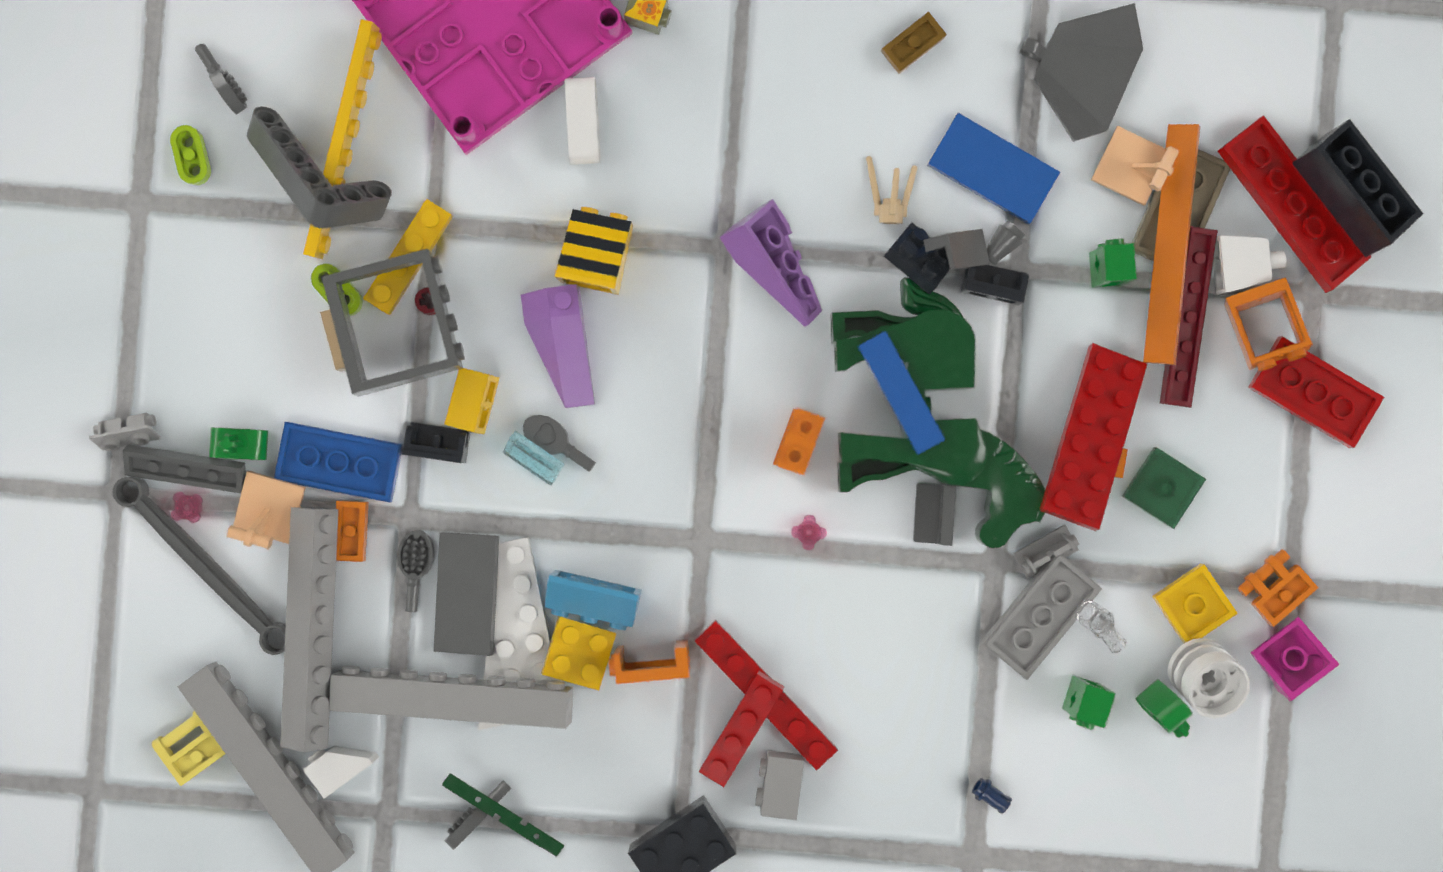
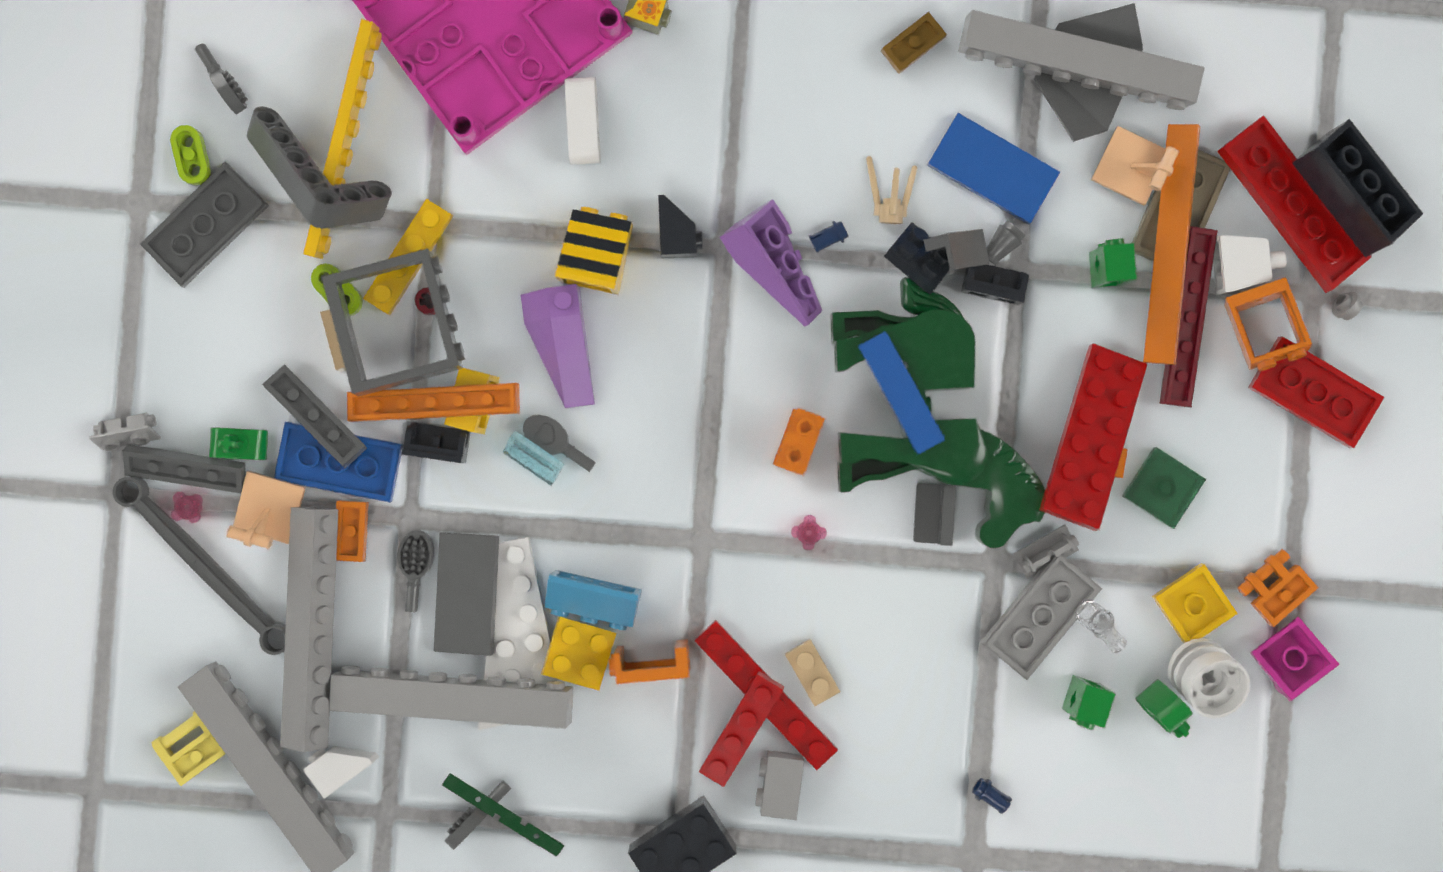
(204, 224): none -> dark grey tile
(314, 416): none -> dark grey plate
(434, 402): none -> orange tile
(677, 231): none -> black slope
(812, 672): none -> tan plate
(829, 236): none -> dark blue pin
(1080, 60): none -> light grey brick
(1347, 305): none -> light grey plate

